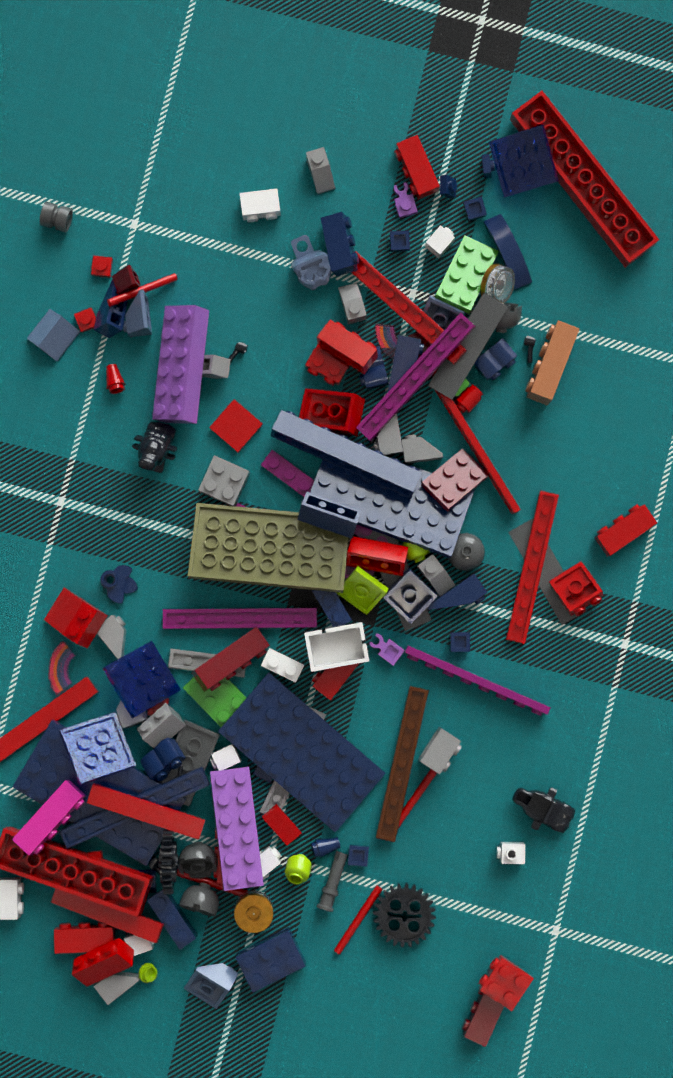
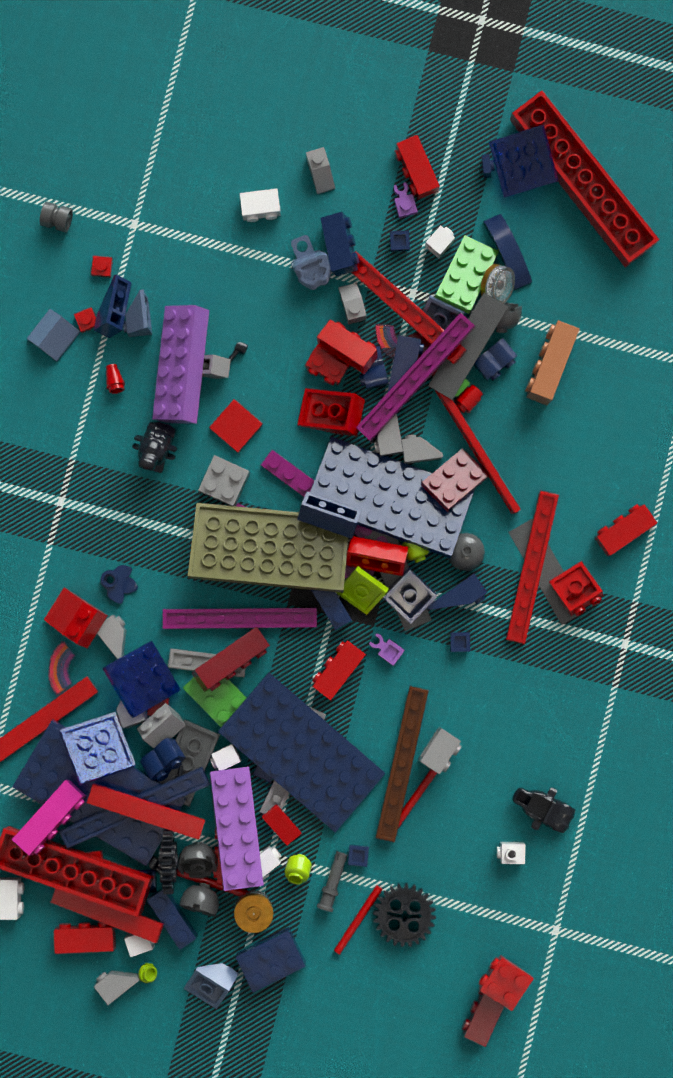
(103, 962): red brick -> none
(126, 280): dark red slope -> none
(147, 287): red bar -> none
(282, 665): white brick -> none
(322, 847): dark blue cone -> none
(336, 647): white piece -> none
(346, 453): brick -> none
(436, 575): light grey slope -> none
(448, 186): dark blue plate -> none
(475, 209): dark blue plate -> none
(484, 685): magenta plate -> none
(530, 342): black hand -> none

